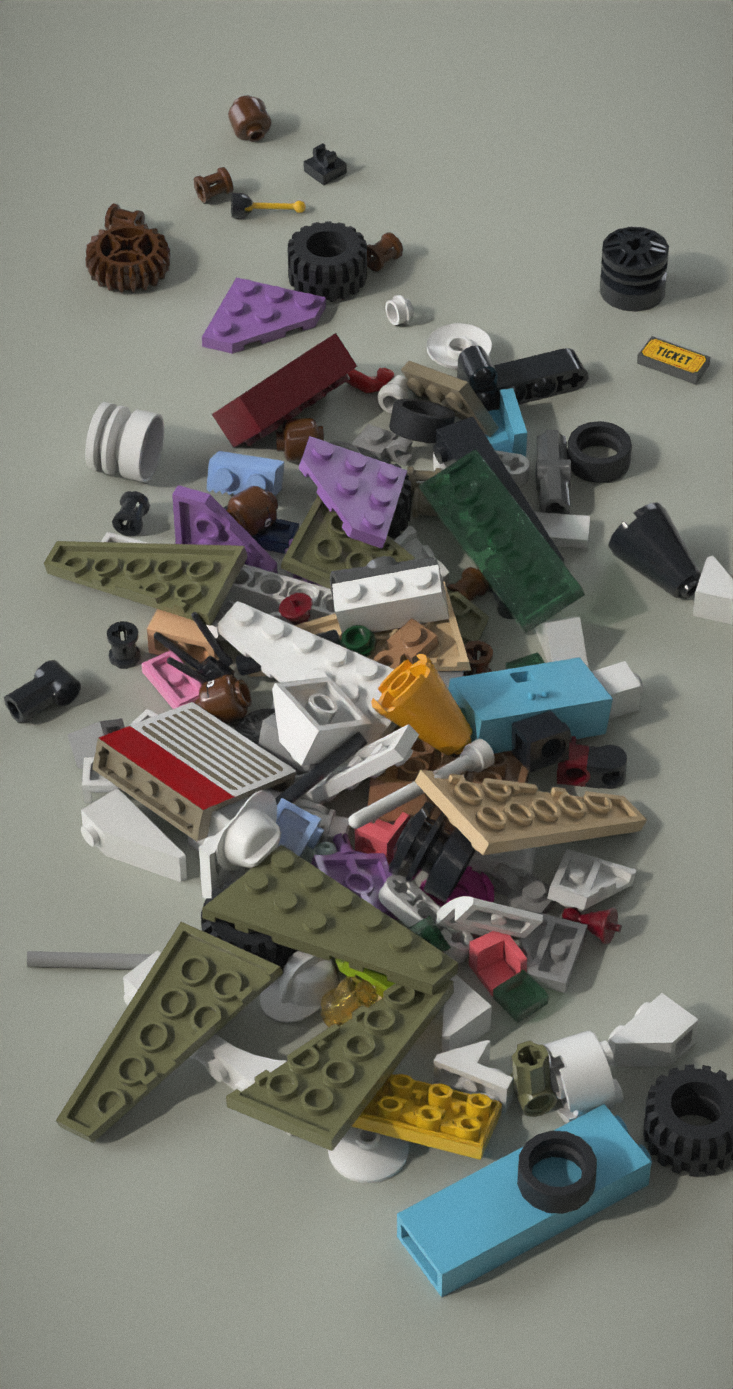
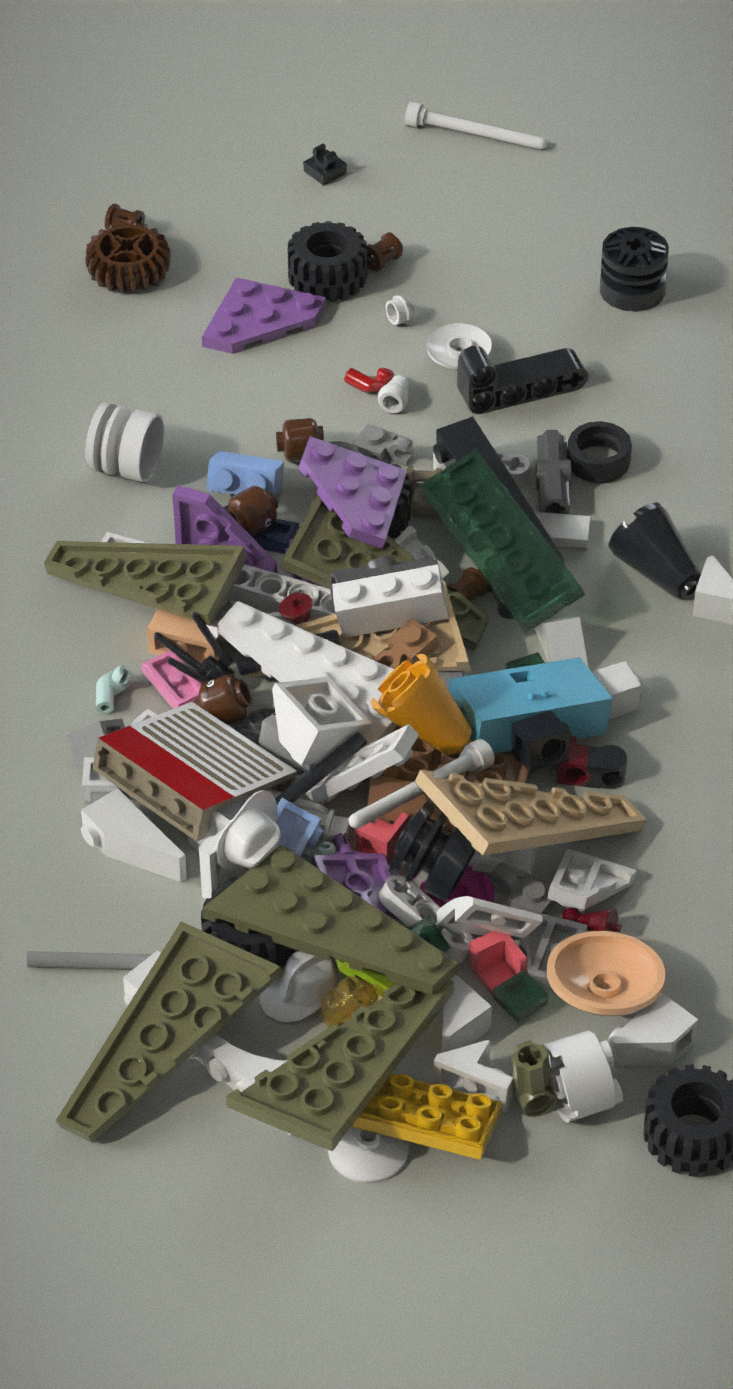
(50, 686): black piece -> none
(110, 686): none -> light aqua arm
(129, 644): black bush -> none
(131, 513): black bush -> none
(220, 178): reddish brown bush -> none
(243, 205): hinge -> none
(249, 117): reddish brown head -> none
(286, 392): dark red piece -> none
(359, 640): dark green plate -> none
(419, 115): none -> white piece
(419, 419): black tyre -> none
(450, 393): dark tan wing -> none
(485, 658): reddish brown bush -> none
(488, 1221): medium azure brick -> none
(512, 432): medium azure panel -> none
(559, 1145): black tyre -> none
(606, 973): none -> light nougat dish
(673, 360): tile -> none

